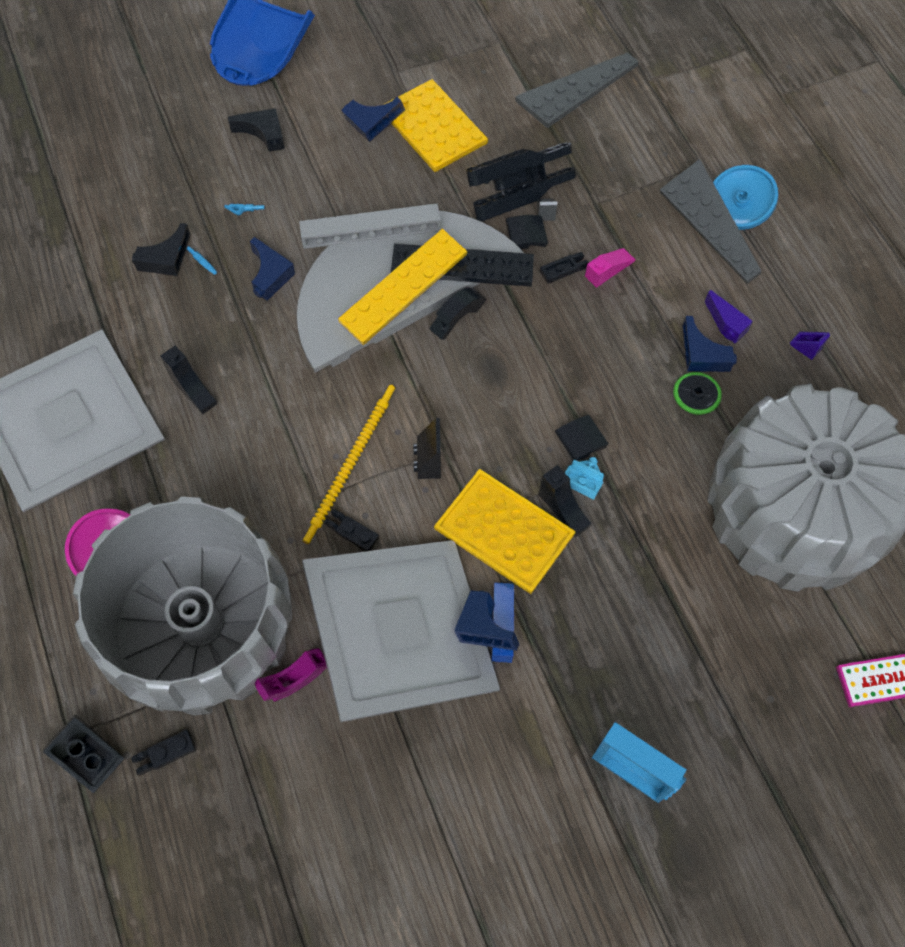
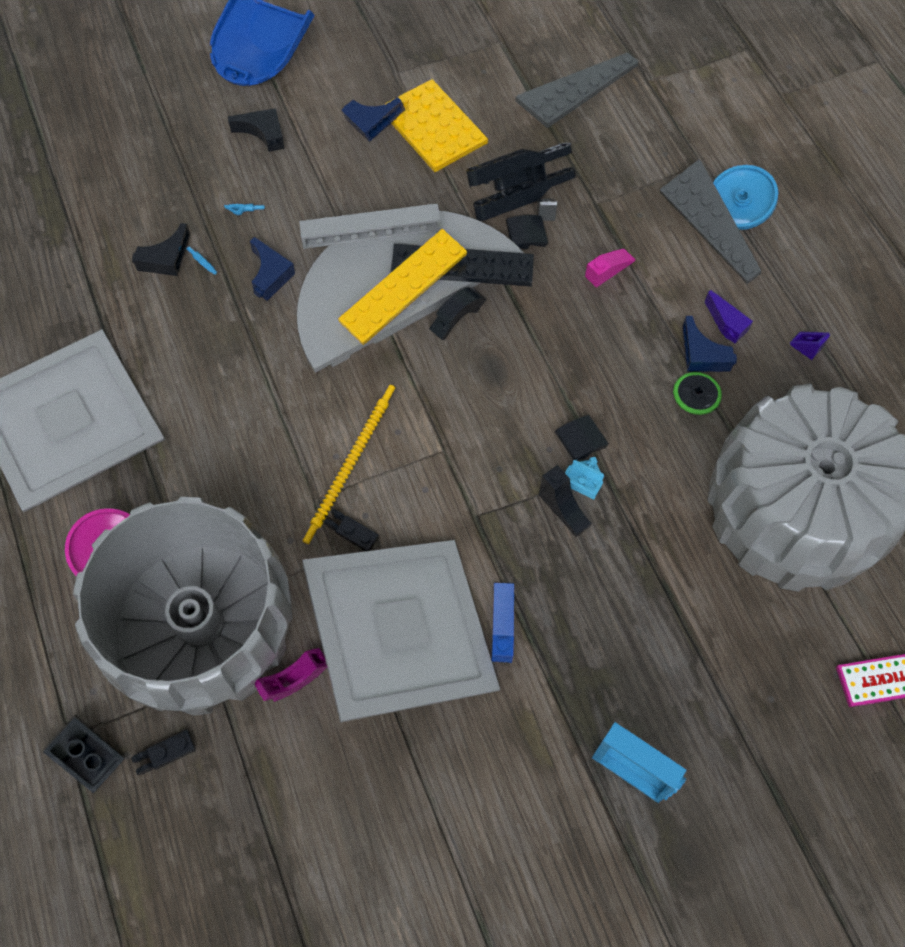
(187, 380): black arch -> none
(428, 452): black slope -> none
(477, 624): dark blue arch -> none
(505, 531): yellow plate -> none
(563, 267): black hinge -> none

